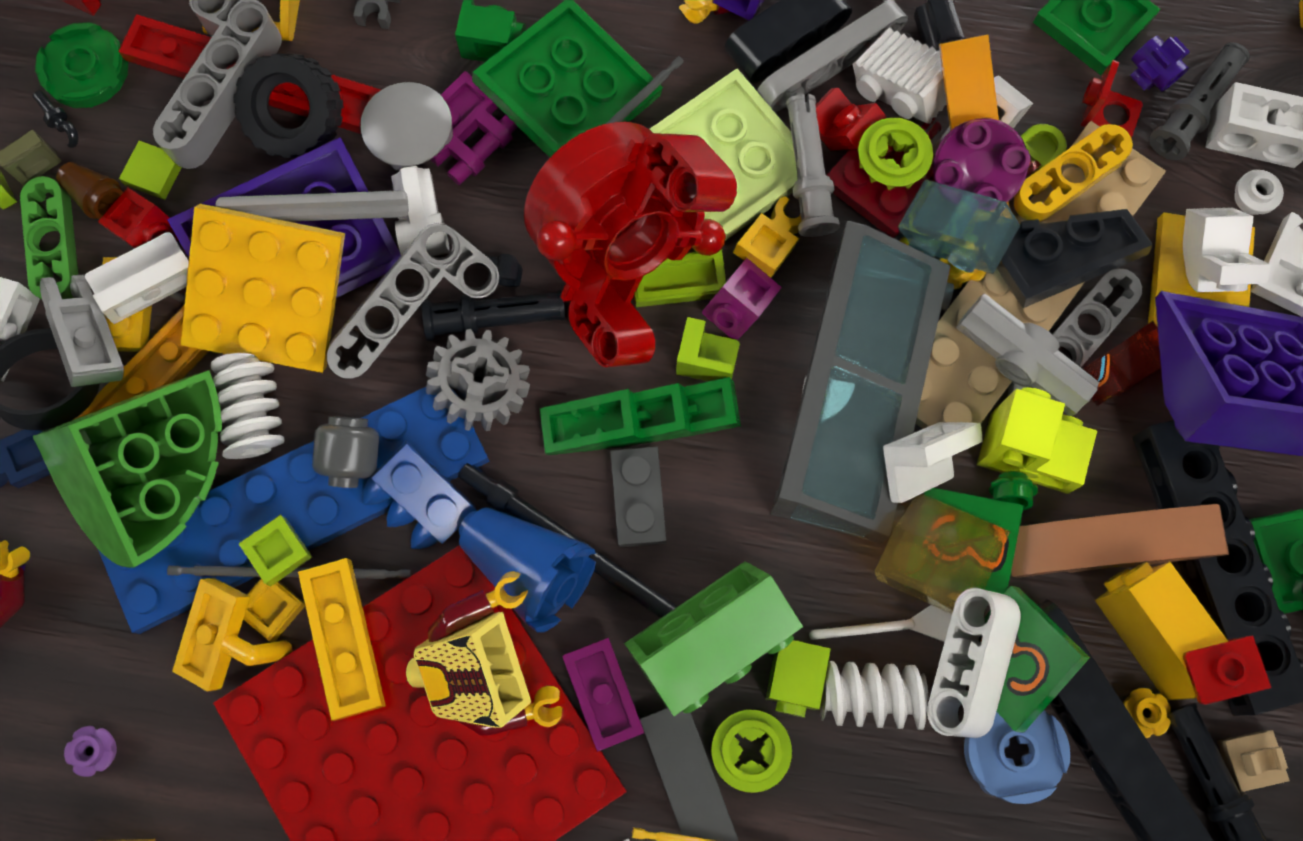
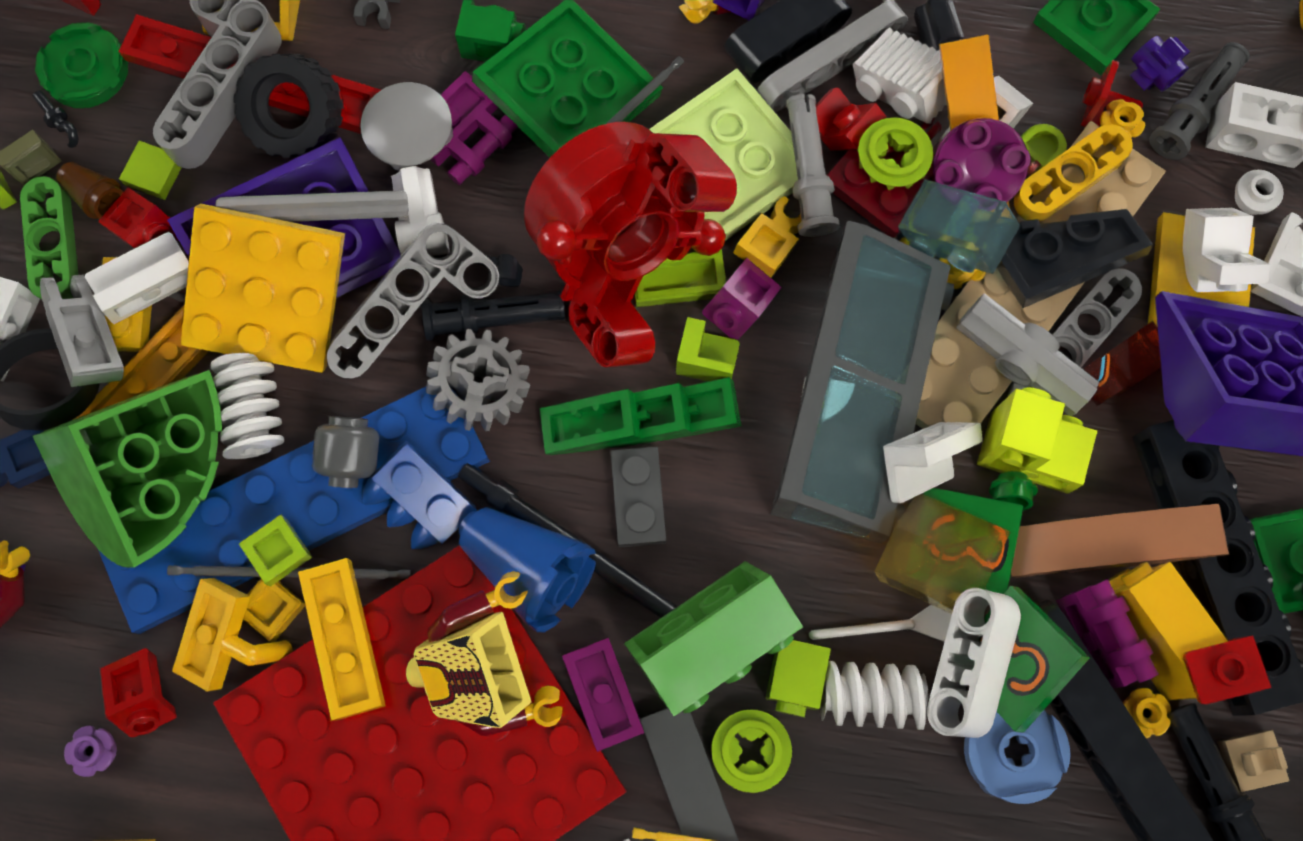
(135, 694): none -> red bracket
(1108, 634): none -> magenta plate
(1130, 111): none -> yellow plate

